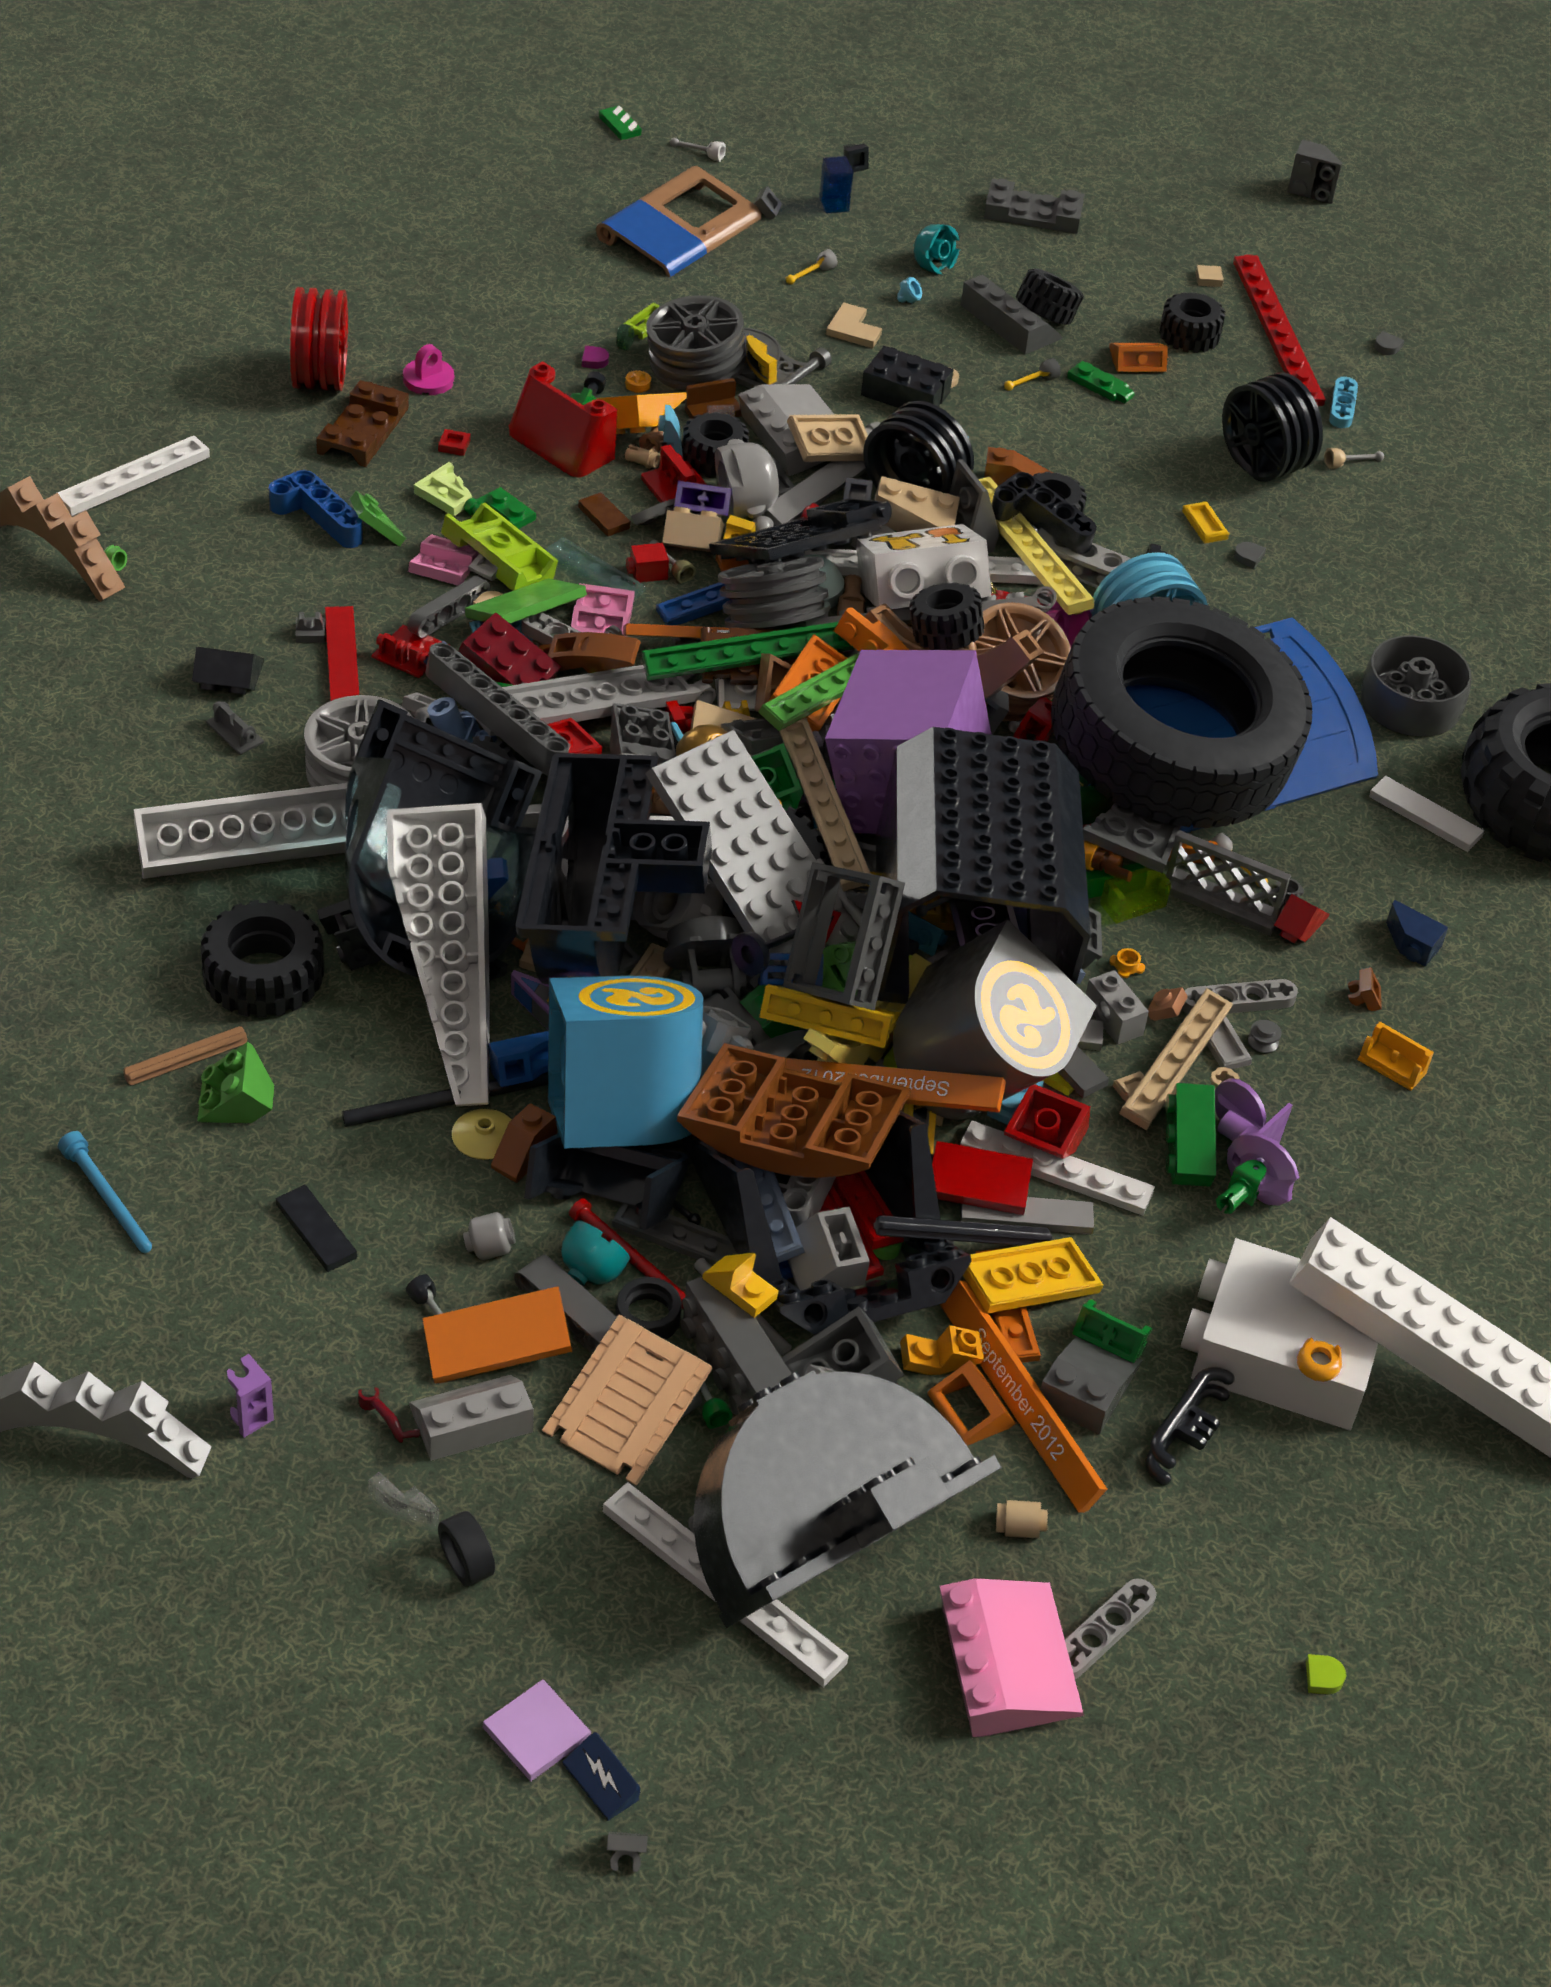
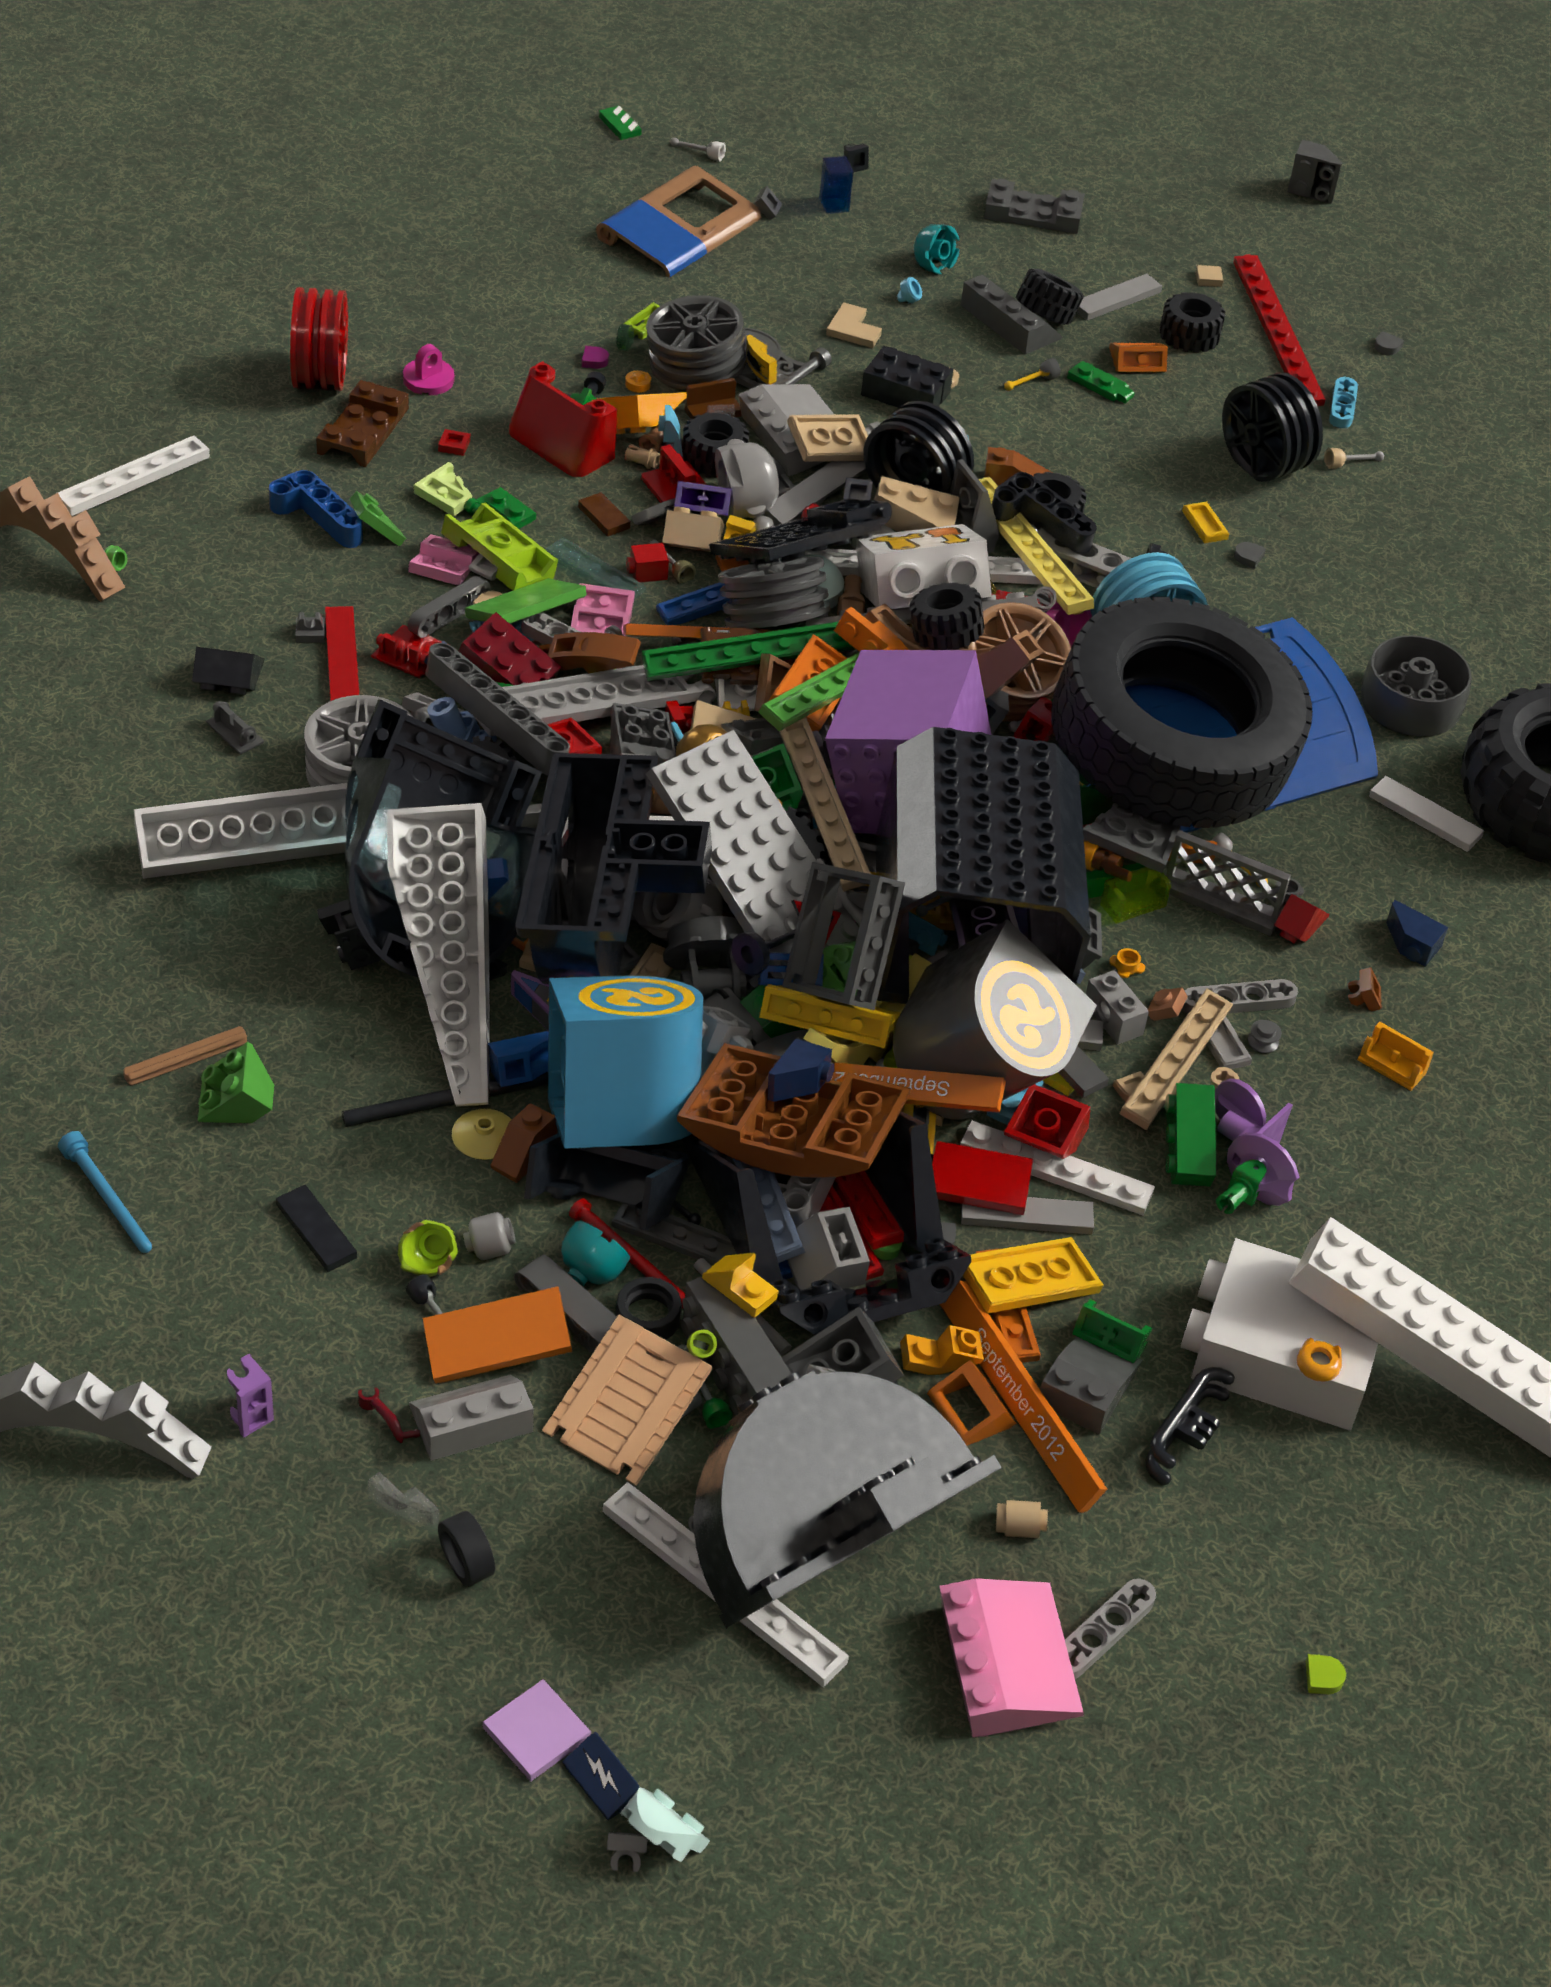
(262, 987): black tyre -> none
(427, 1248): none -> lime hair
(663, 1826): none -> light aqua slope
(697, 1342): none -> lime hinge
(800, 1071): none -> dark blue slope
(825, 261): hinge -> none
(960, 1231): black axle -> none
(1118, 296): none -> light grey tile

